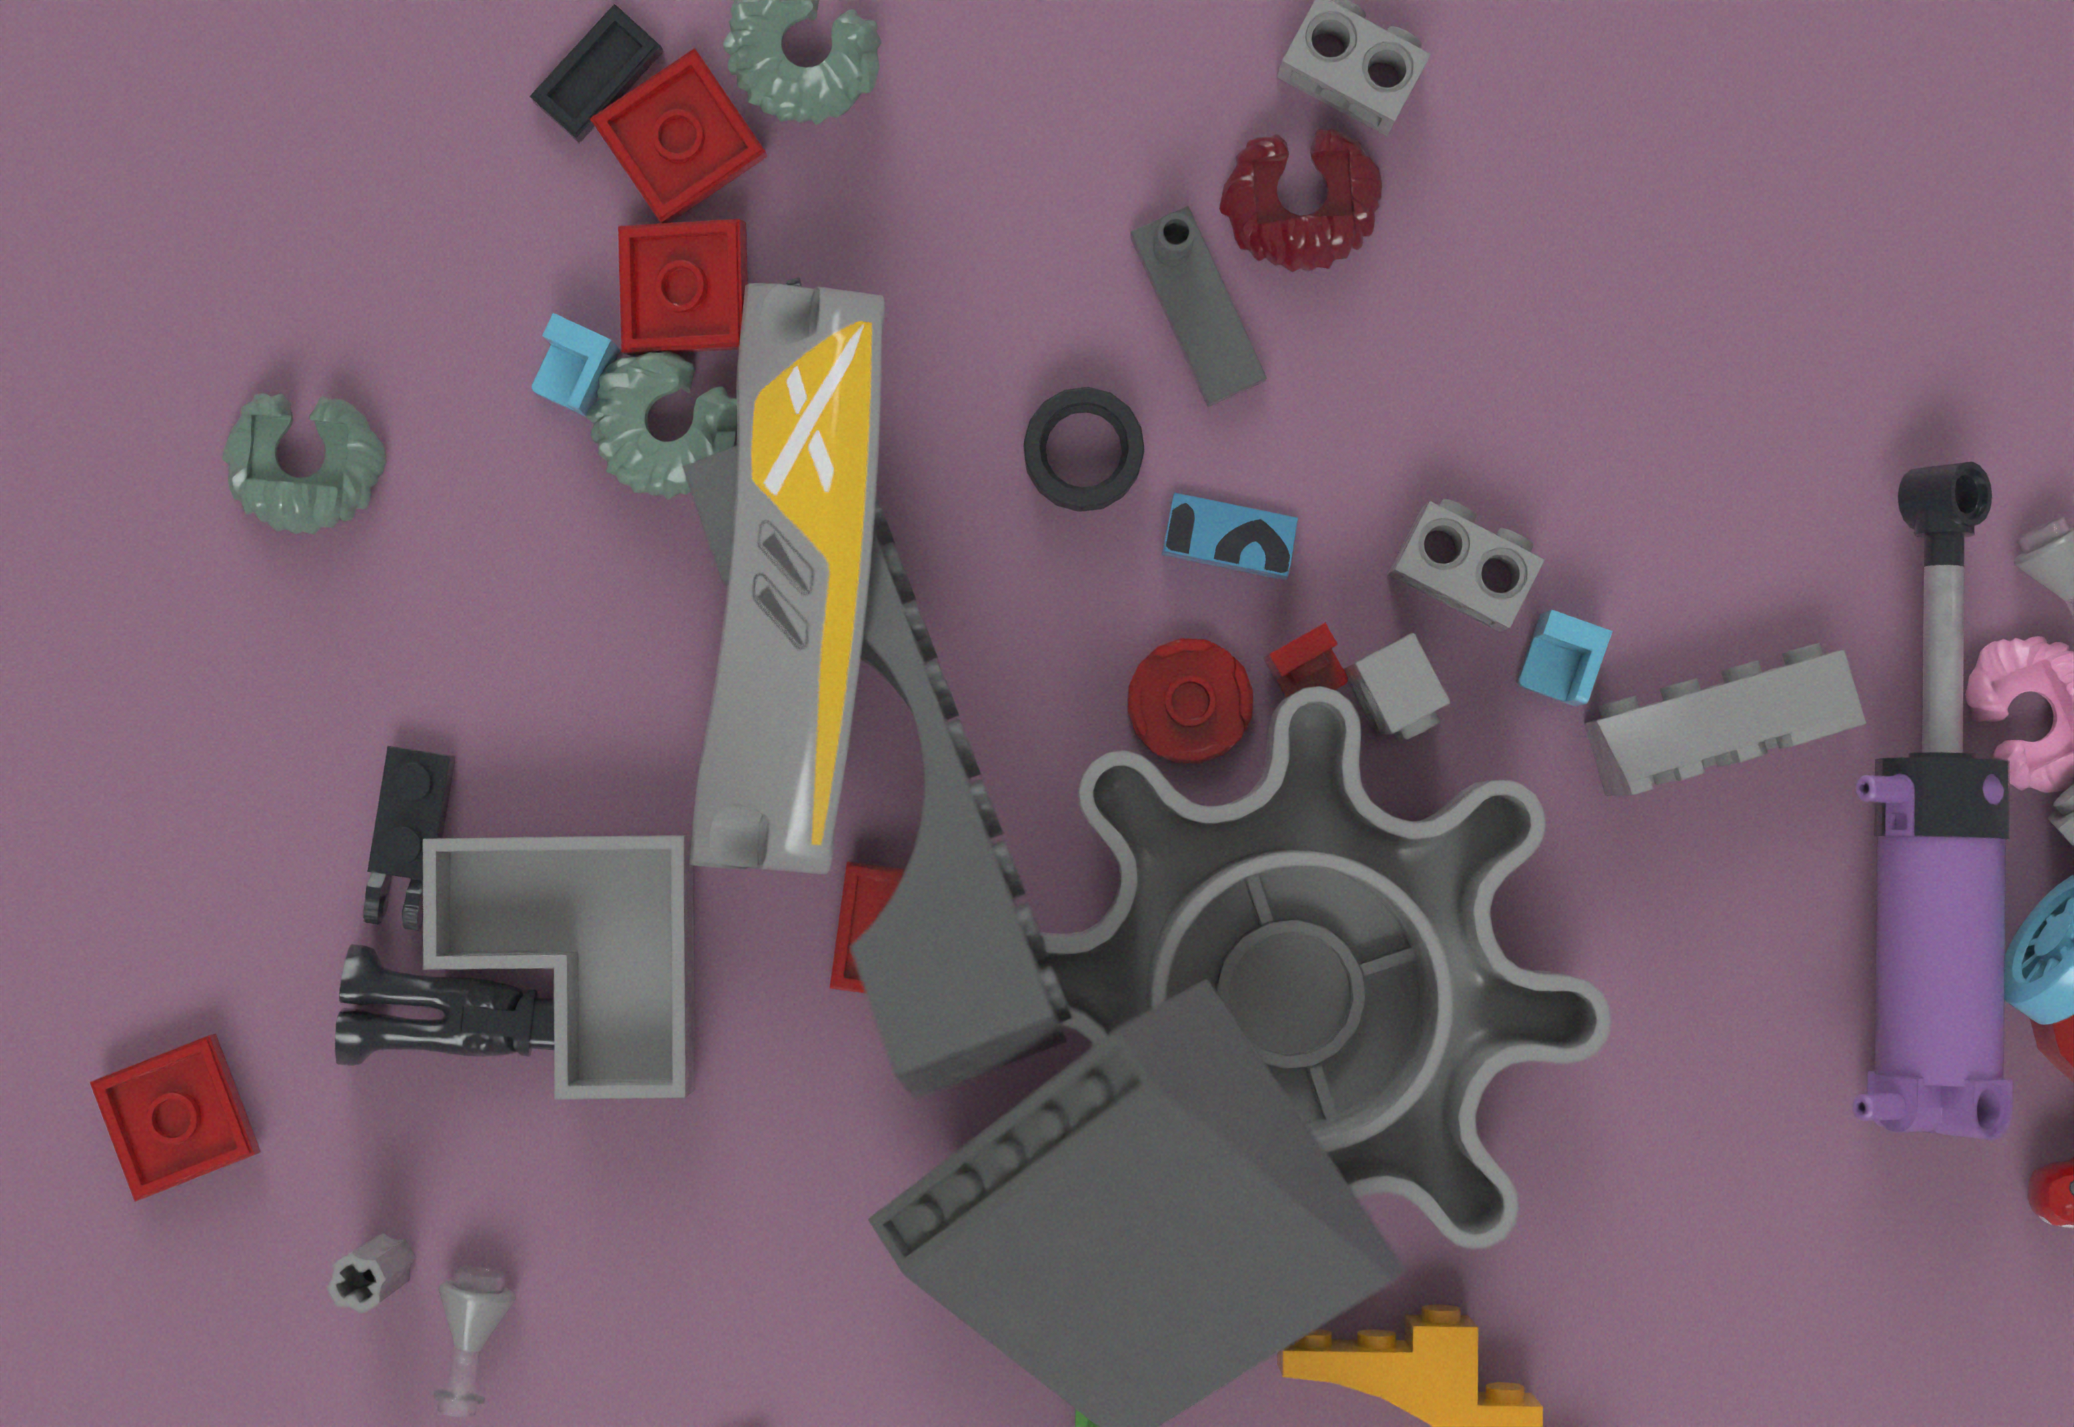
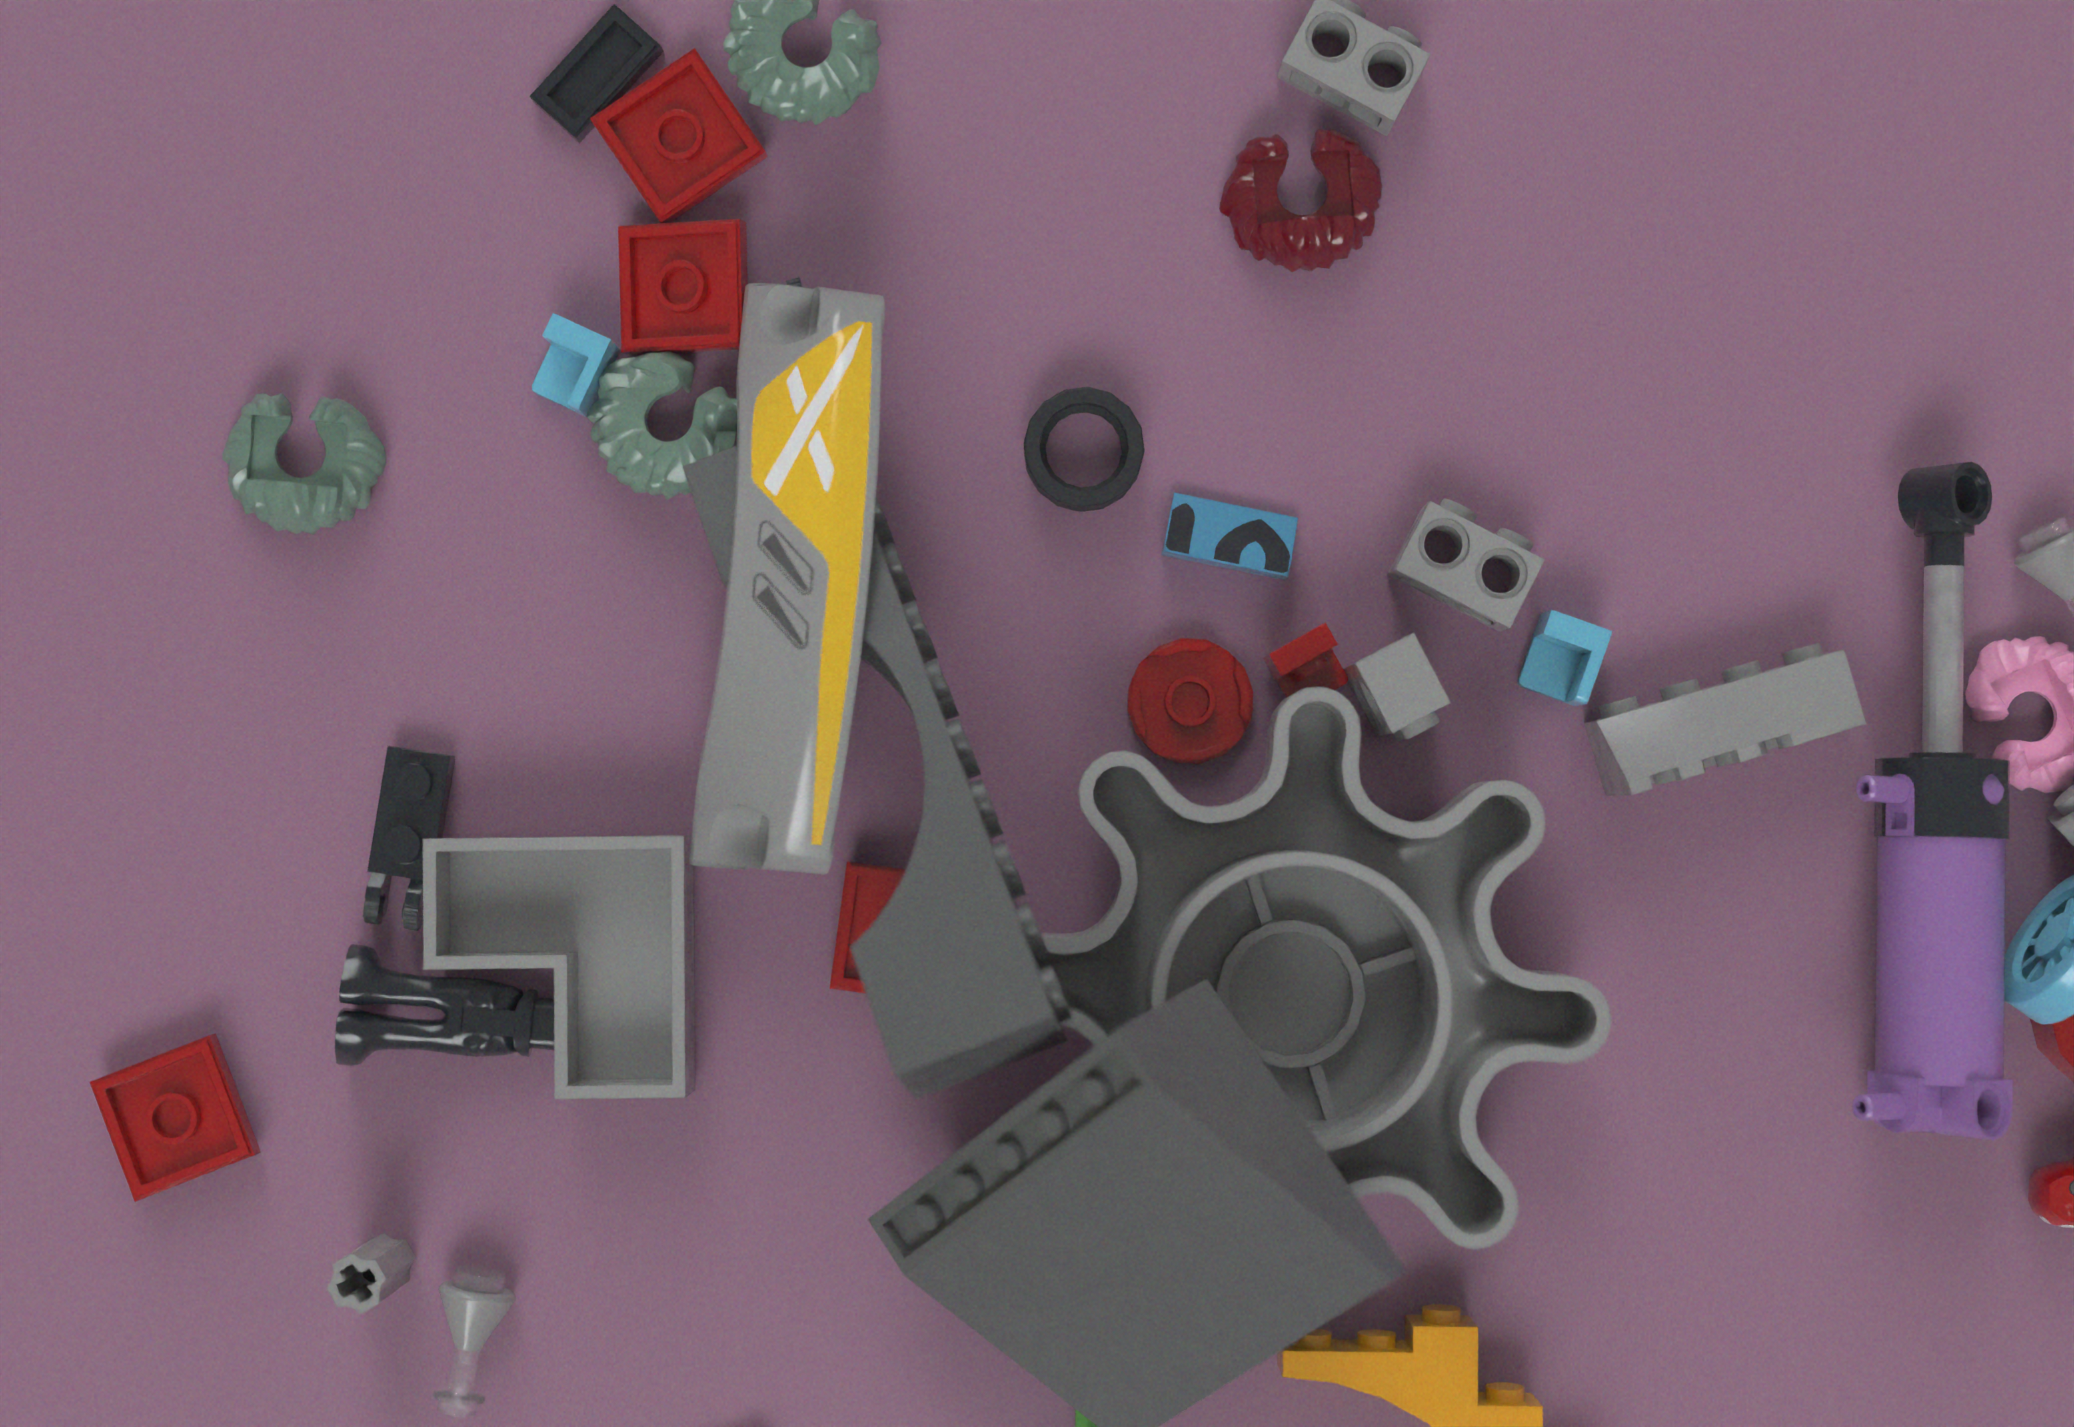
(1198, 306): dark grey piece -> none

